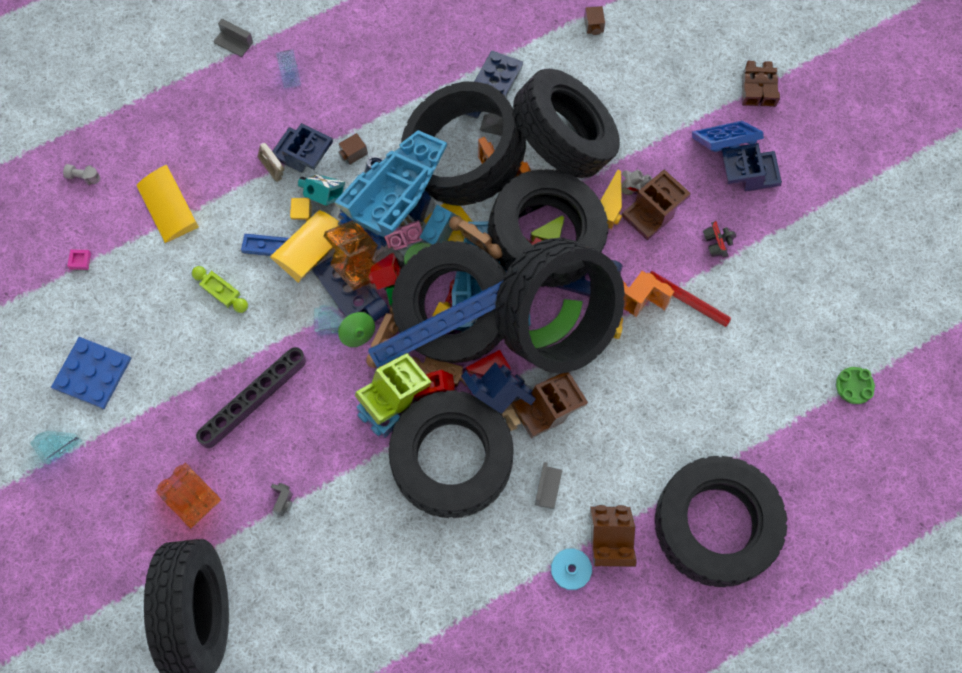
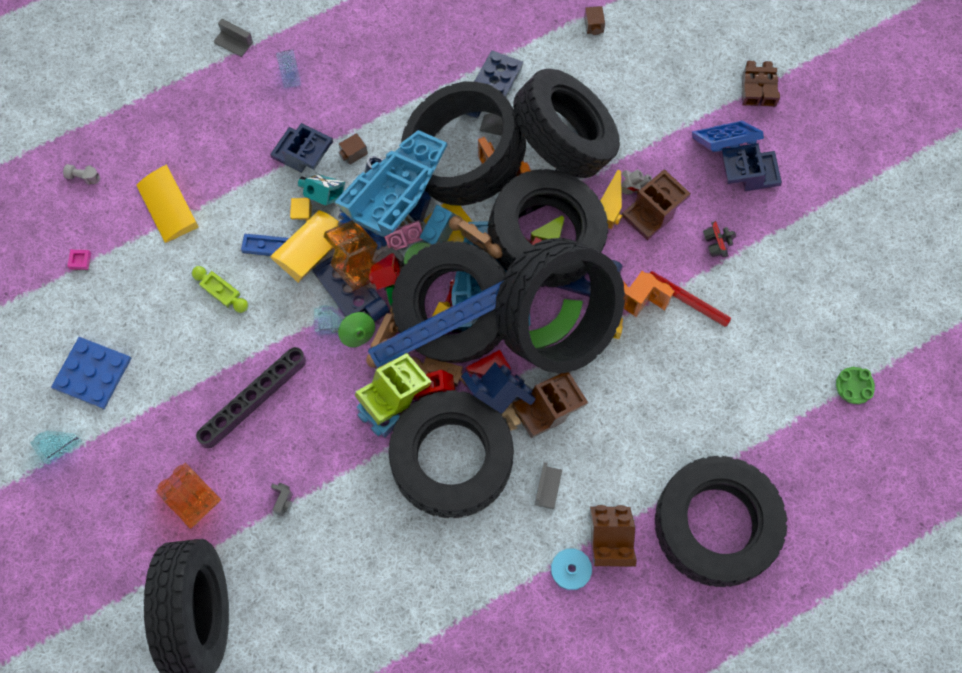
(270, 162): dark tan tile -> none

